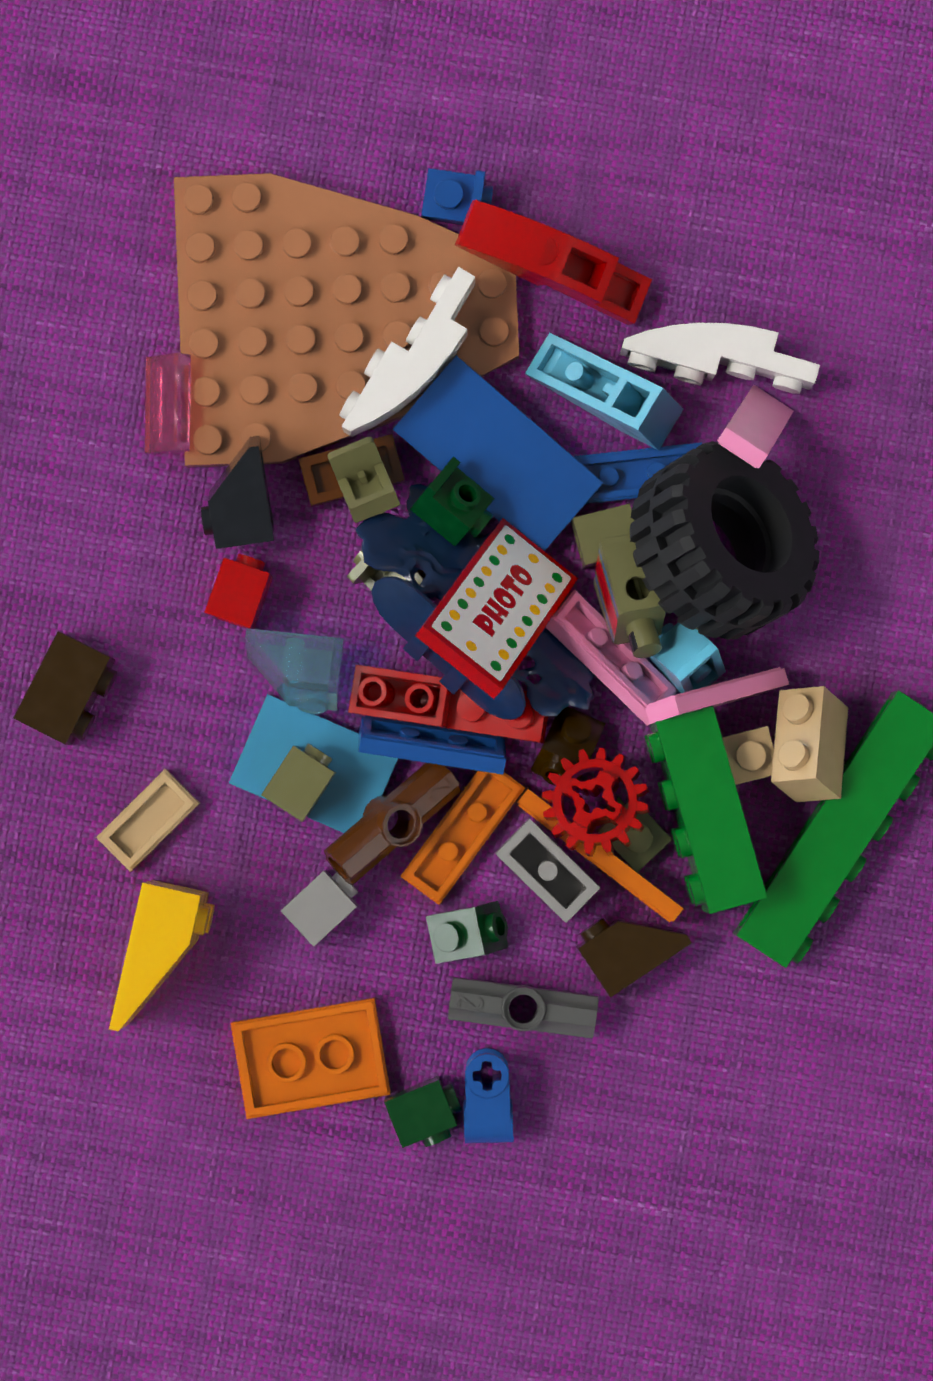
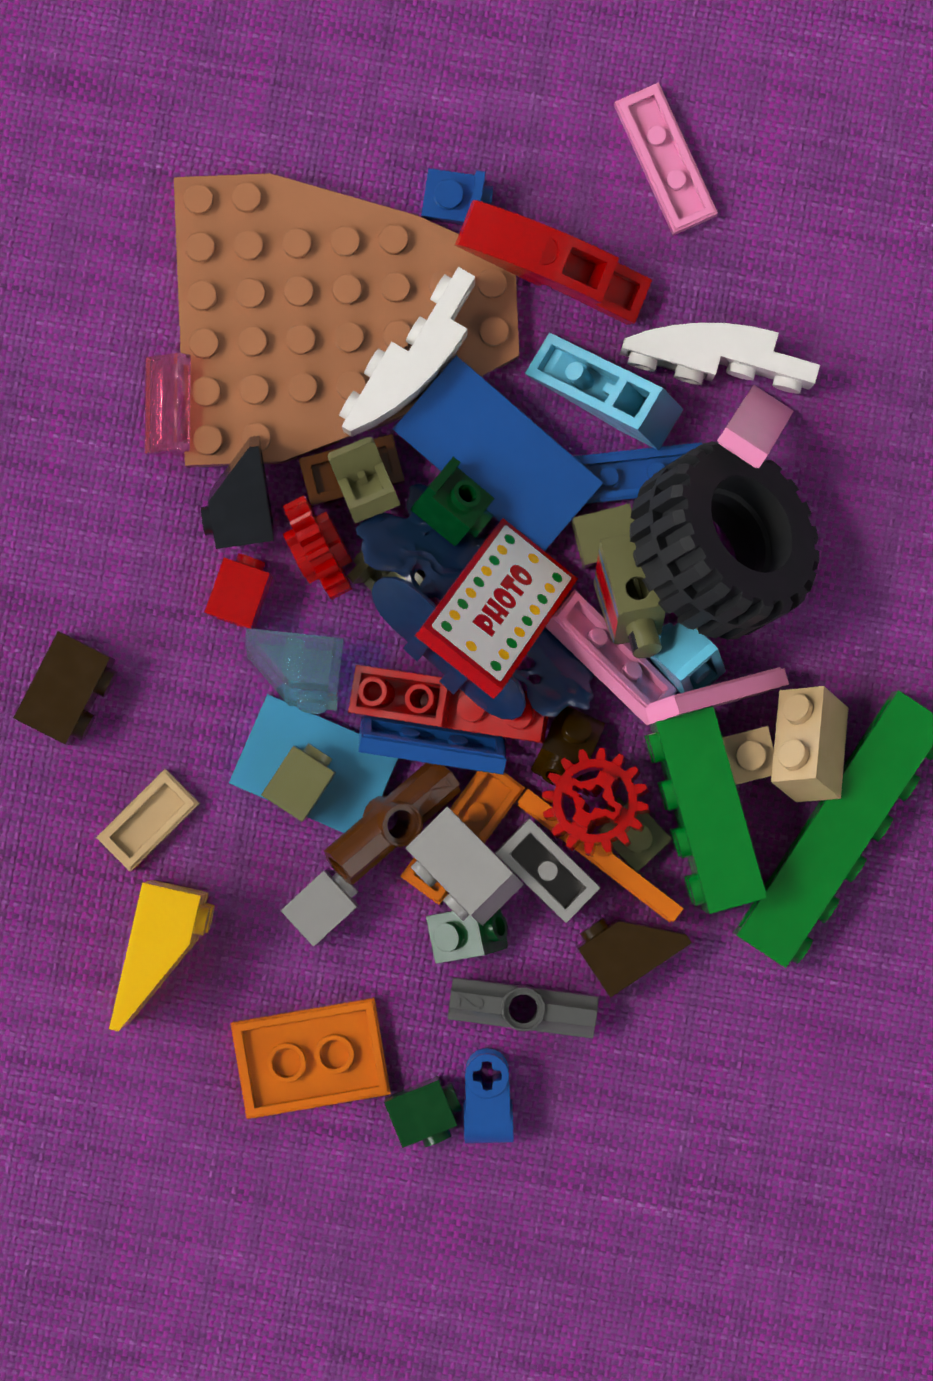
(317, 547): none -> red gear
(463, 867): none -> light grey brick
(665, 159): none -> bright pink tile

